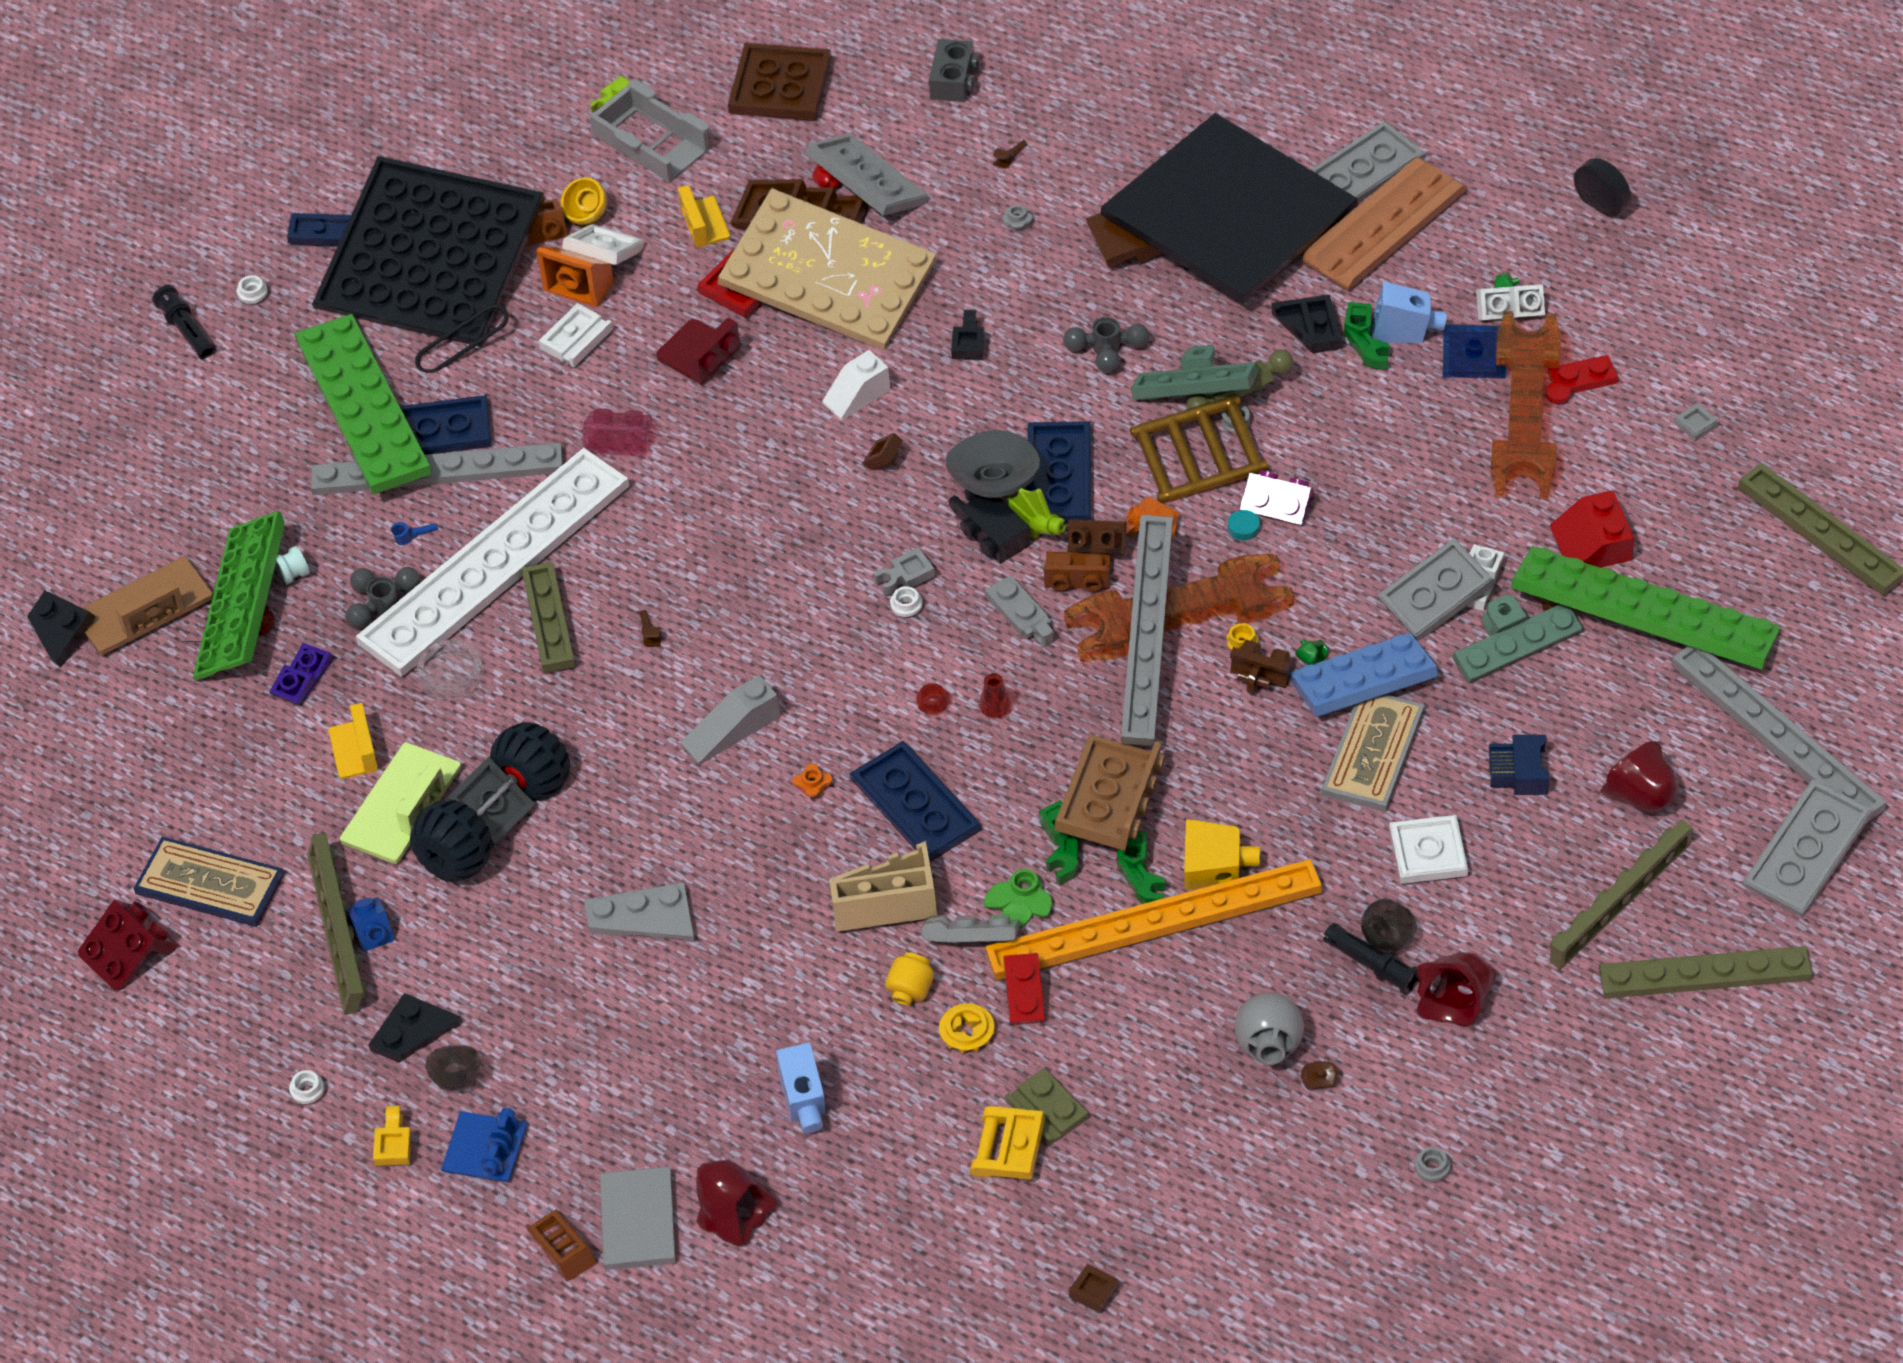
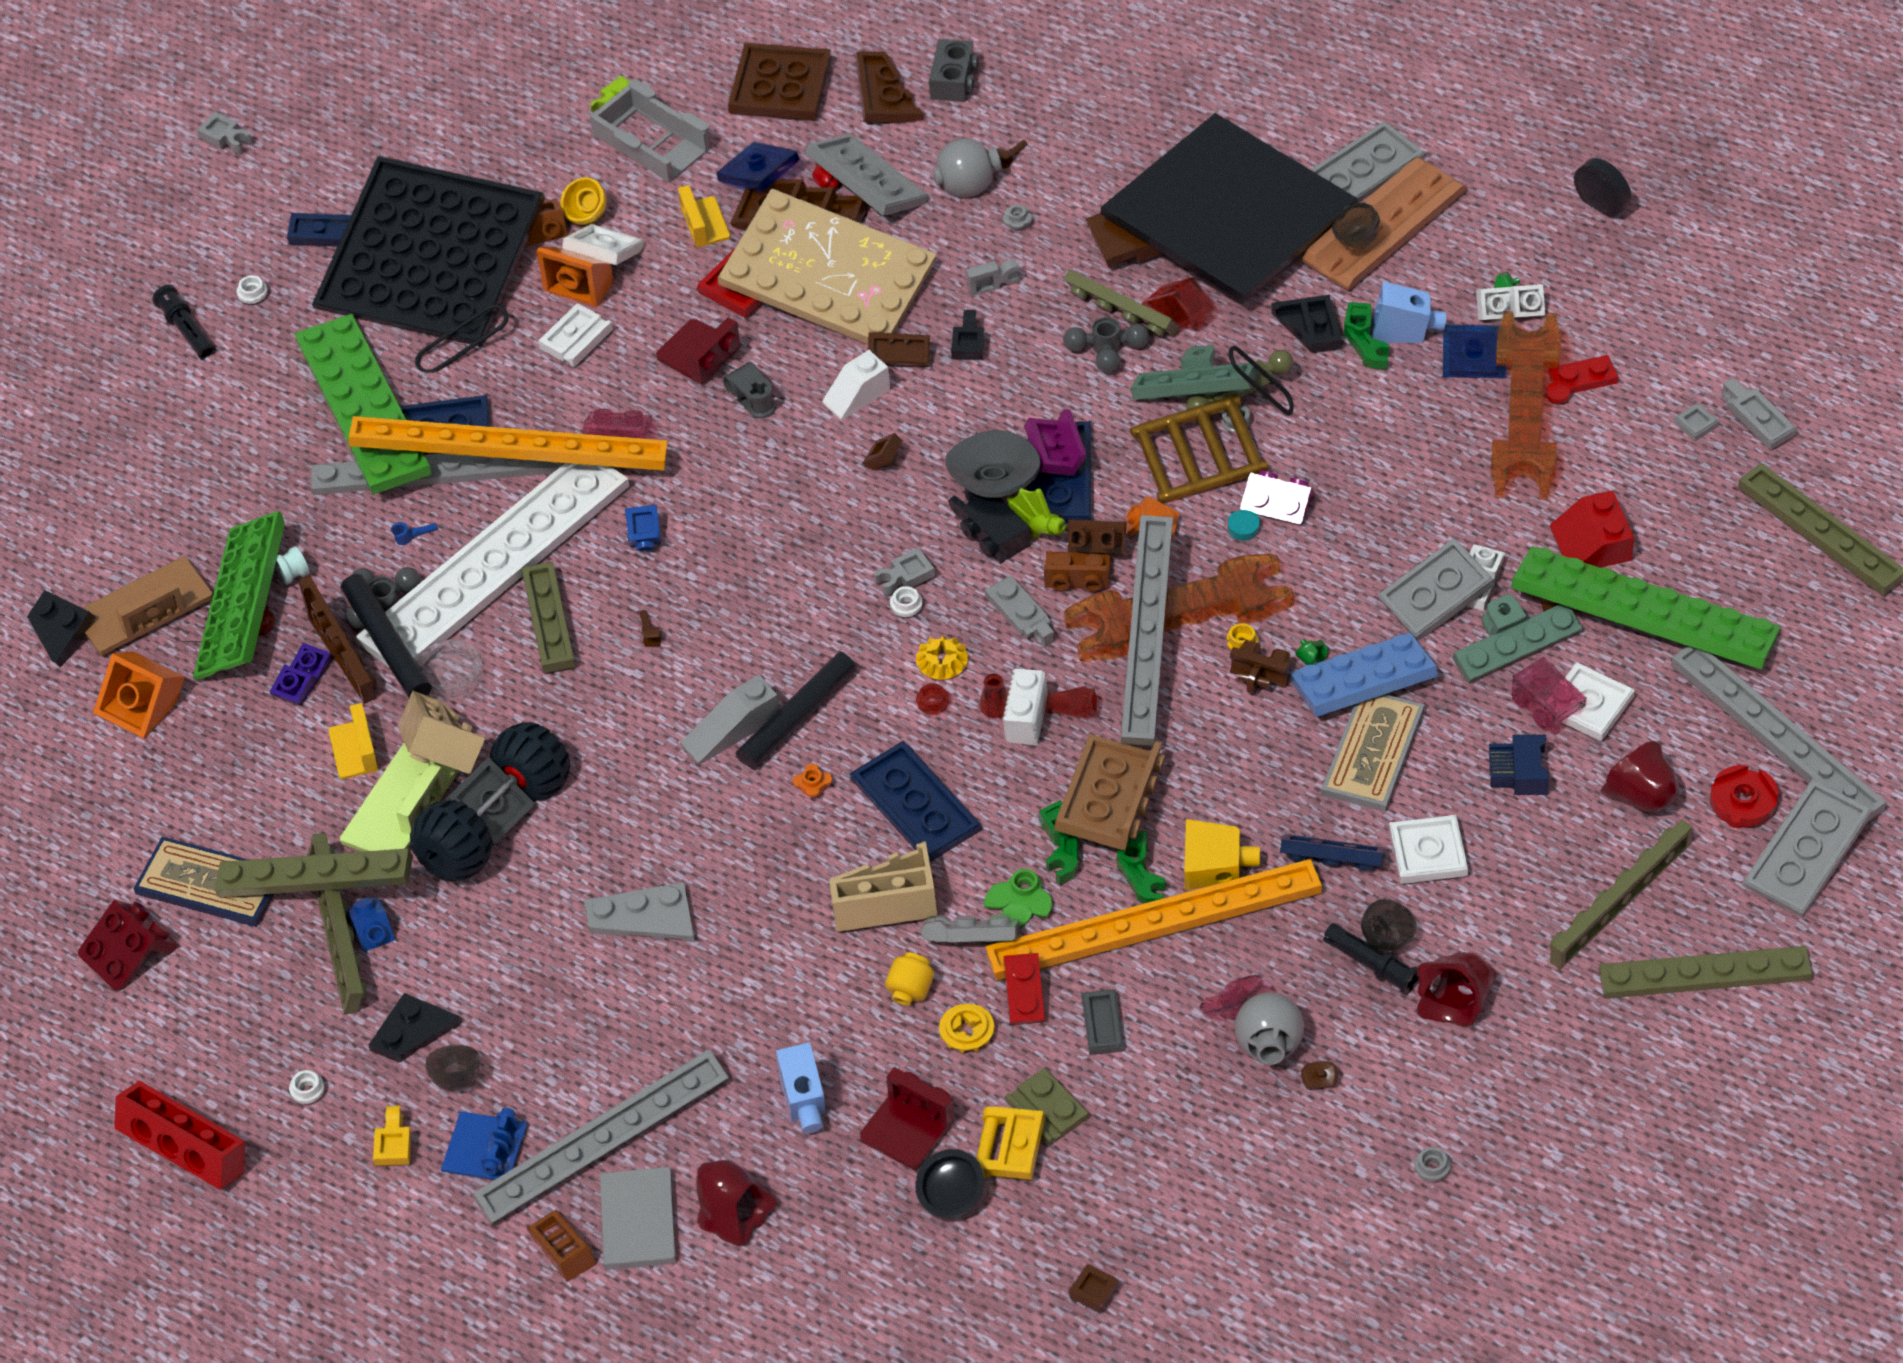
(137, 692): none -> orange slope
(179, 1135): none -> red brick
(221, 131): none -> light grey plate
(314, 872): none -> olive plate
(337, 641): none -> reddish brown wing
(385, 635): none -> black piece
(435, 735): none -> tan wedge
(508, 443): none -> light orange plate
(599, 1137): none -> light grey plate
(643, 527): none -> blue bracket
(751, 390): none -> dark grey piece
(758, 166): none -> clear blue plate
(796, 710): none -> black piece
(882, 91): none -> reddish brown wing
(900, 349): none -> reddish brown plate
(909, 1119): none -> dark red bracket
(951, 1185): none -> black piece
(953, 663): none -> yellow gear
(966, 167): none -> light grey brick
(990, 276): none -> light grey plate
(1025, 706): none -> white brick
(1057, 443): none -> magenta bracket
(1073, 702): none -> clear red cone
(1102, 1022): none -> dark grey tile
(1131, 310): none -> olive plate
(1181, 301): none -> clear red slope
(1232, 996): none -> clear pink dish
(1255, 385): none -> black piece
(1332, 851): none -> dark blue plate
(1357, 226): none -> clear smoke piece
(1546, 694): none -> clear pink bracket
(1604, 701): none -> white plate
(1740, 812): none -> red plate
(1758, 414): none -> light grey hinge

